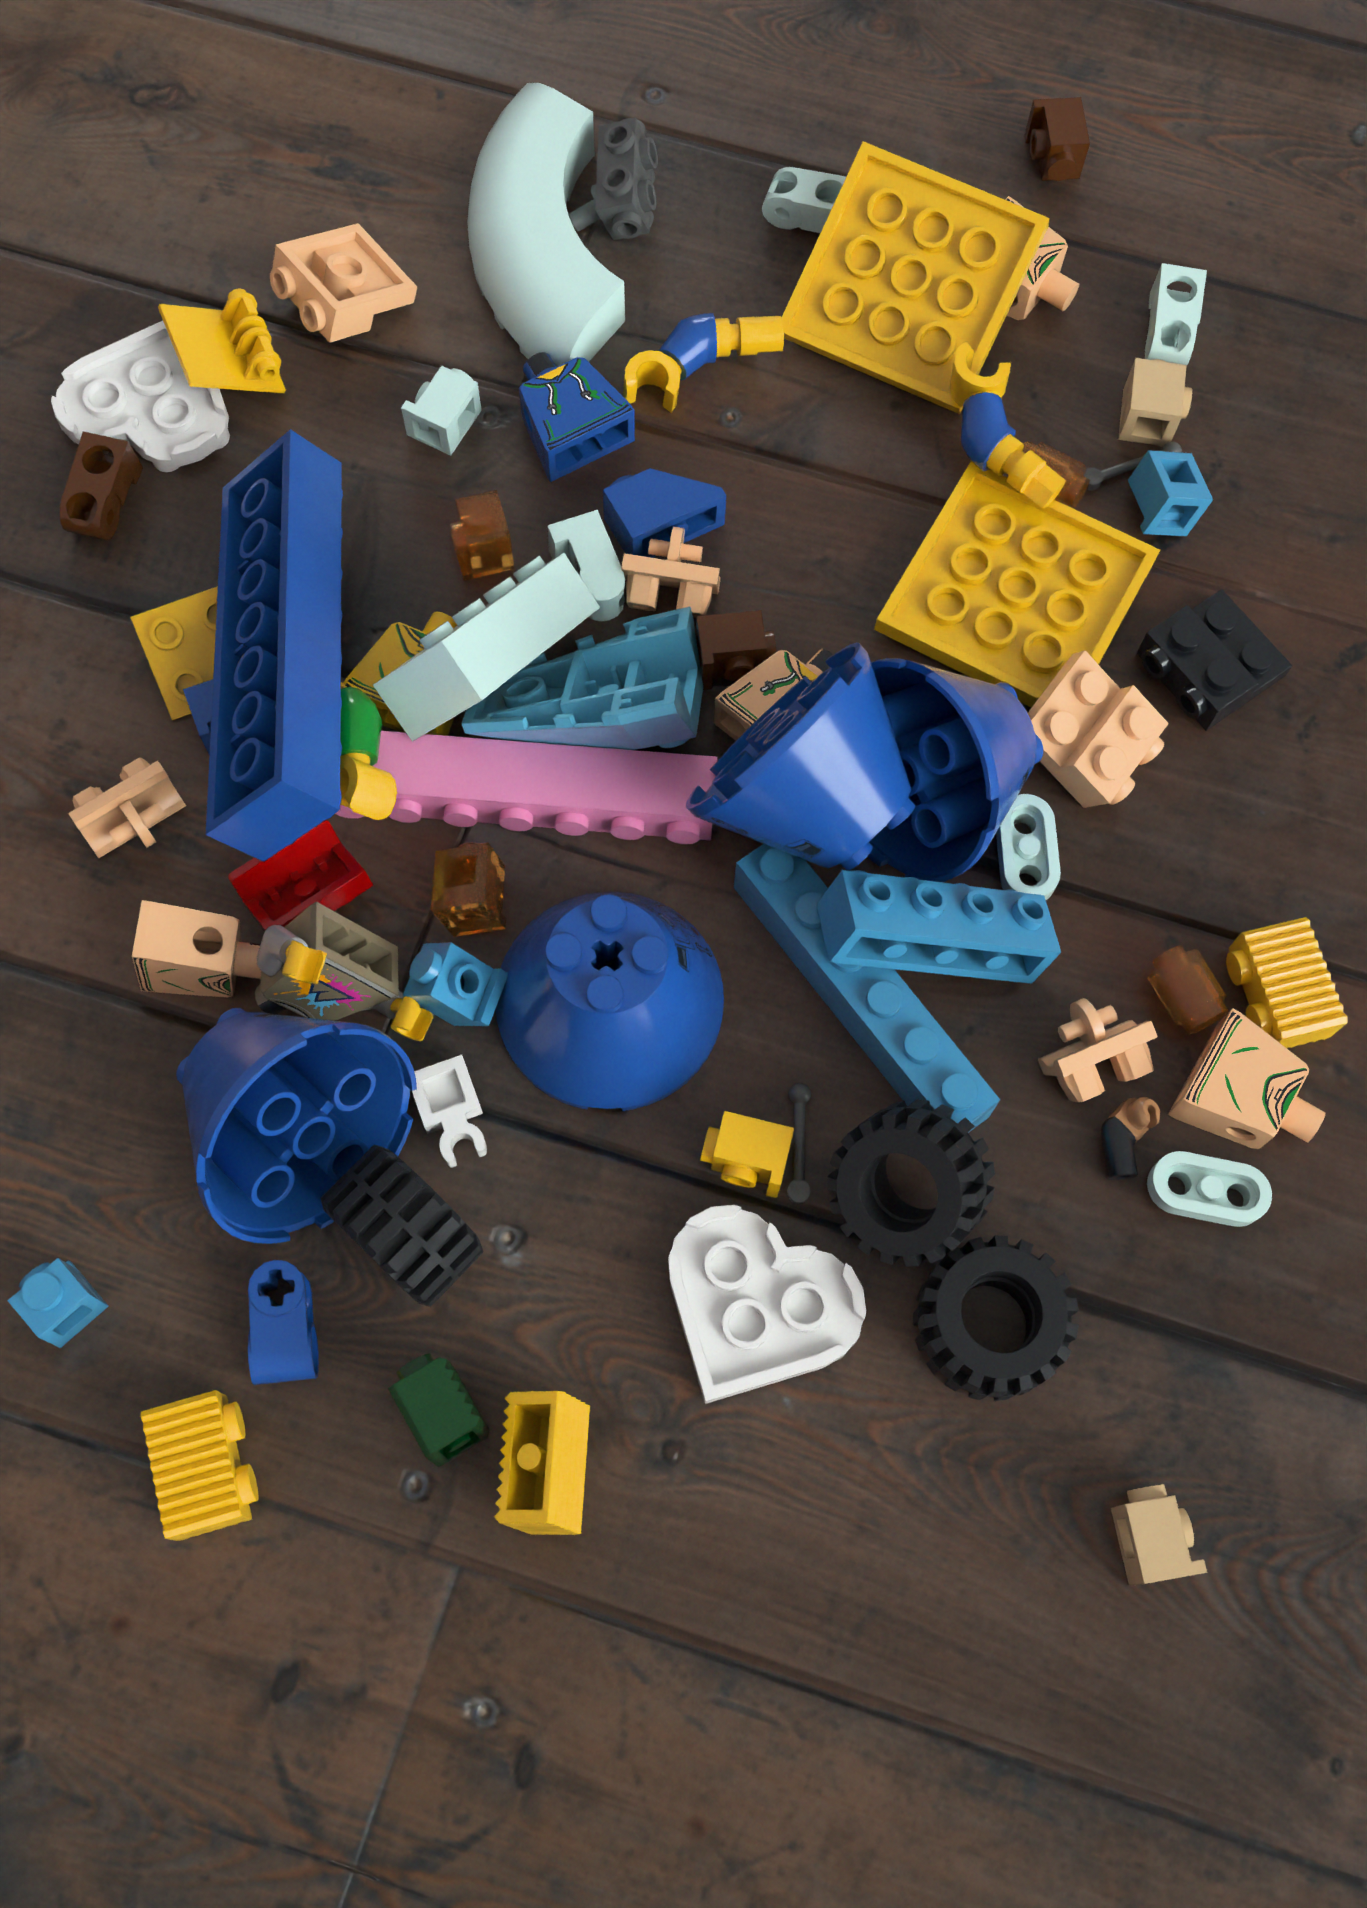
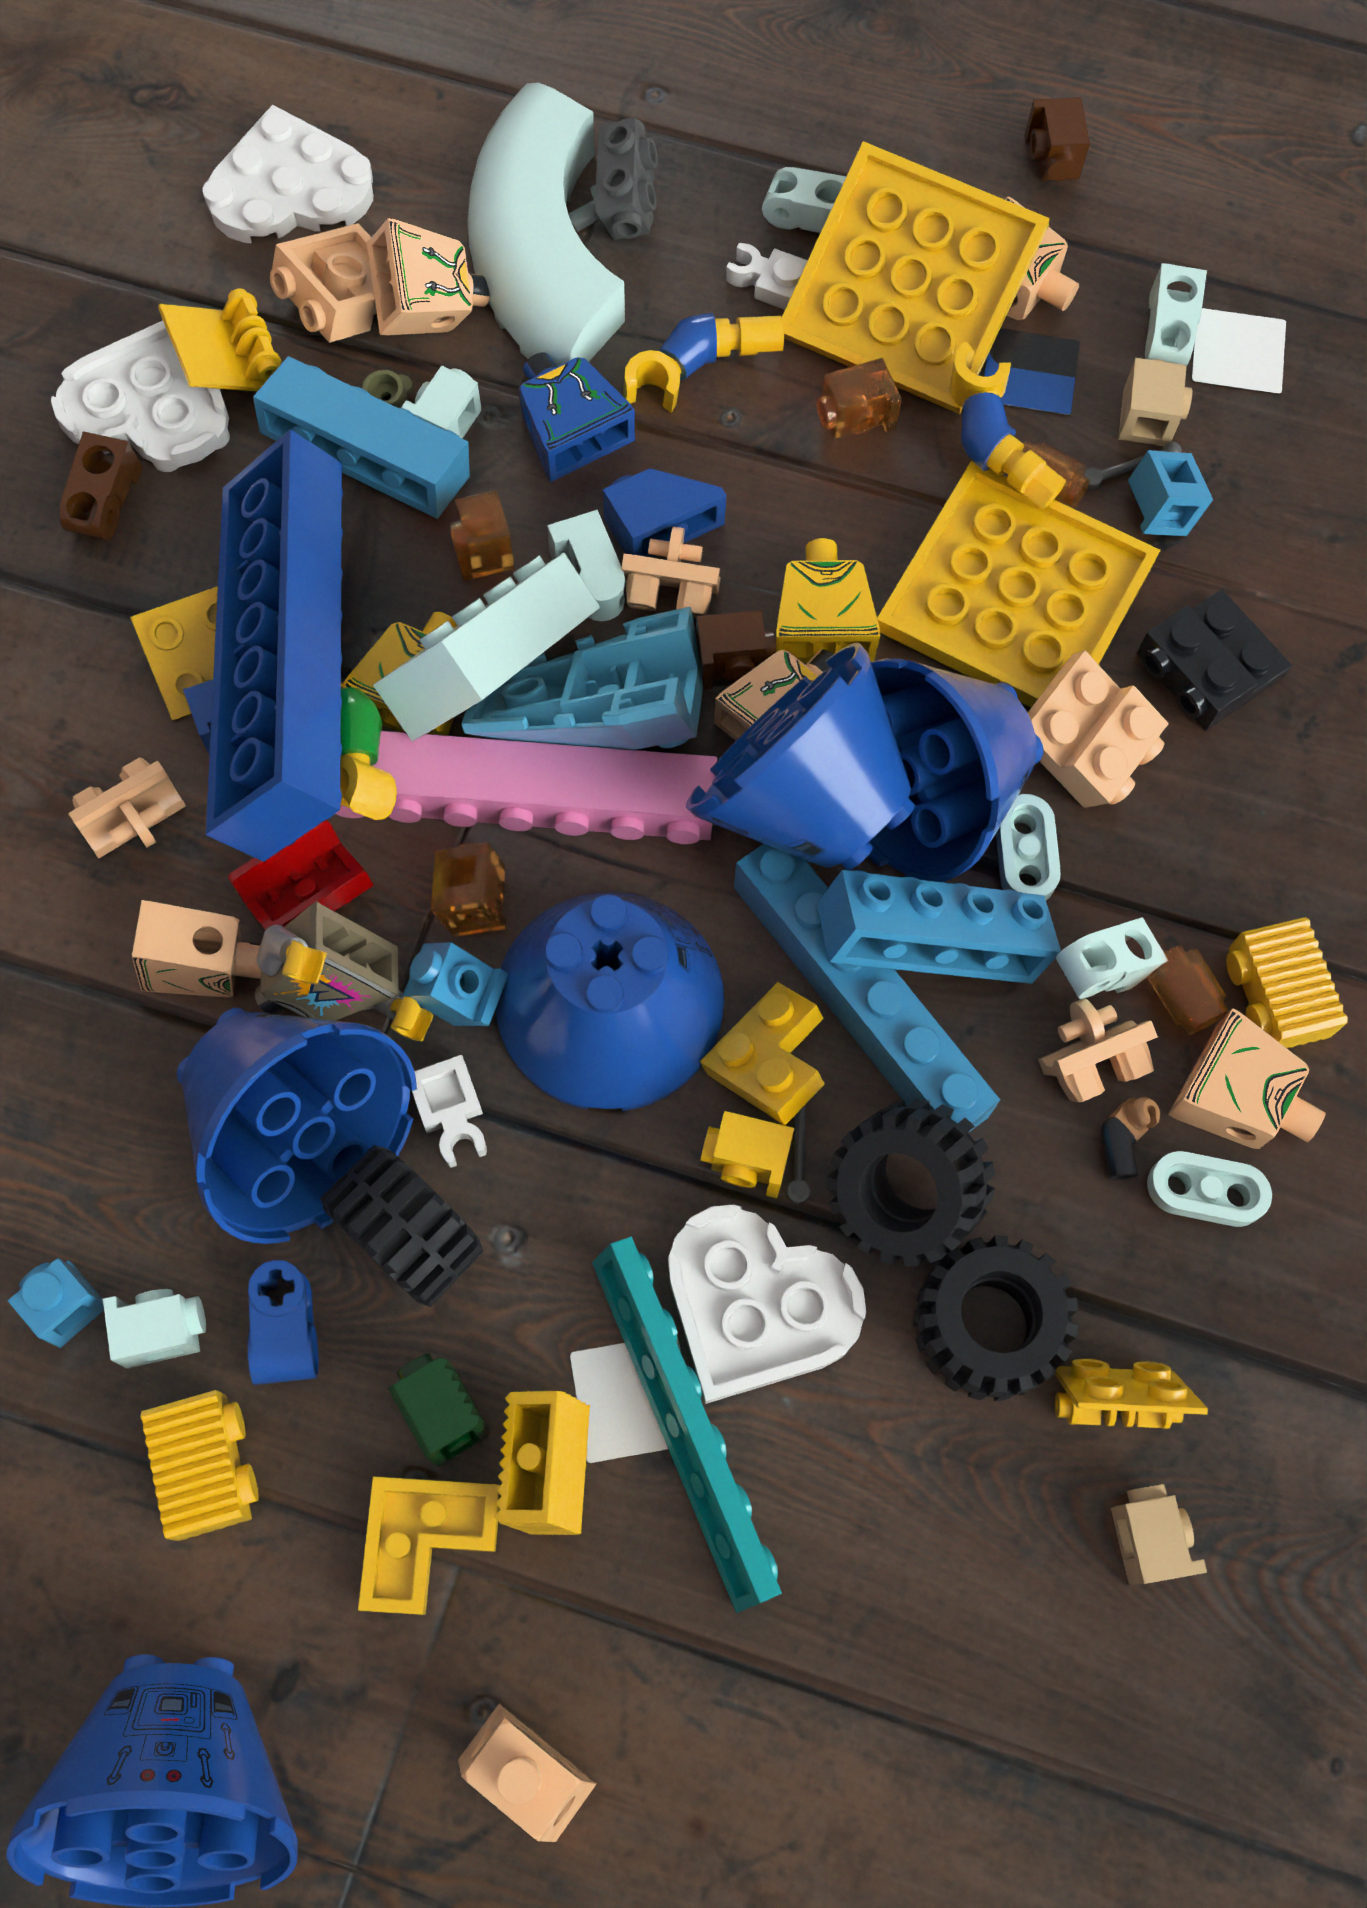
(153, 1328): none -> light aqua brick
(160, 1795): none -> blue cone
(286, 179): none -> white plate
(368, 436): none -> dark azure brick
(388, 383): none -> olive plate
(406, 1524): none -> yellow plate
(421, 280): none -> light nougat torso
(524, 1776): none -> light nougat torso
(619, 1409): none -> white sticker
(692, 1441): none -> teal plate
(758, 1059): none -> yellow plate
(772, 277): none -> white plate
(825, 605): none -> yellow torso
(859, 399): none -> clear orange brick
(1040, 370): none -> sticker
(1106, 963): none -> light aqua leg
(1144, 1395): none -> yellow hinge
(1239, 351): none -> white sticker

